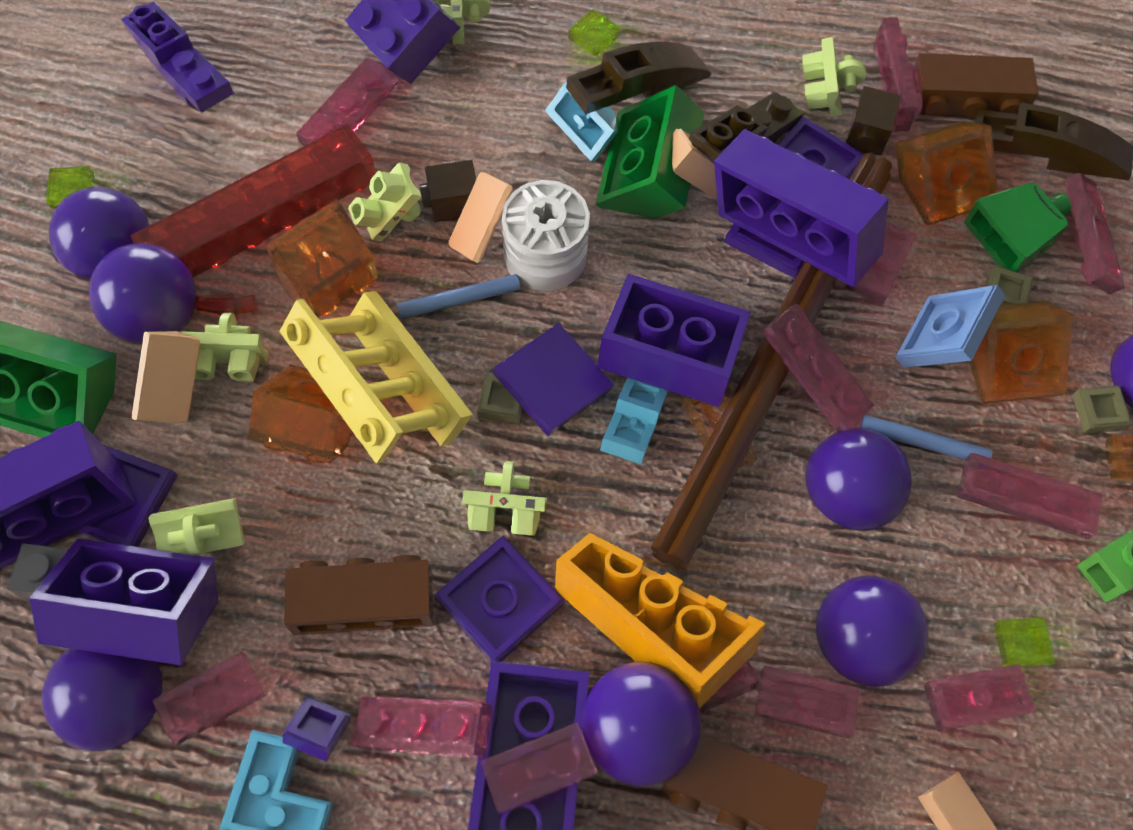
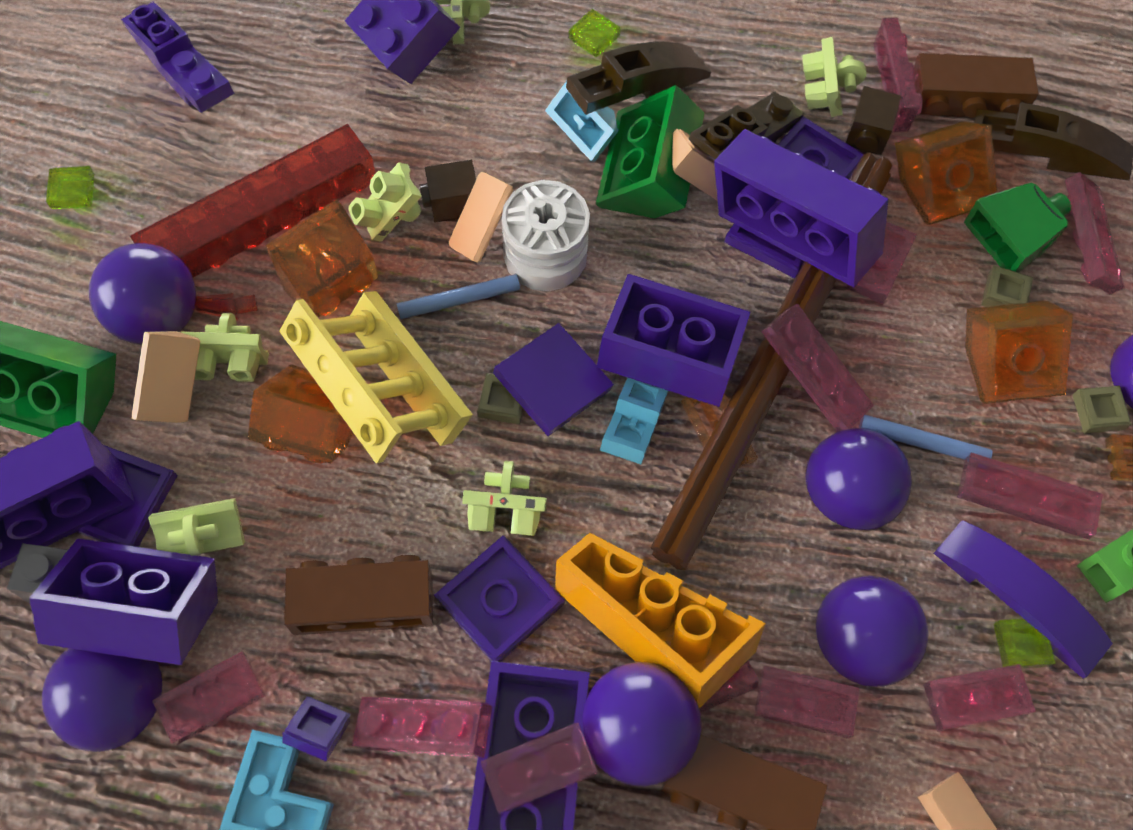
(92, 225): dark purple piece -> none
(351, 101): clear pink plate -> none
(950, 327): medium blue tile -> none
(1028, 591): none -> dark purple slope

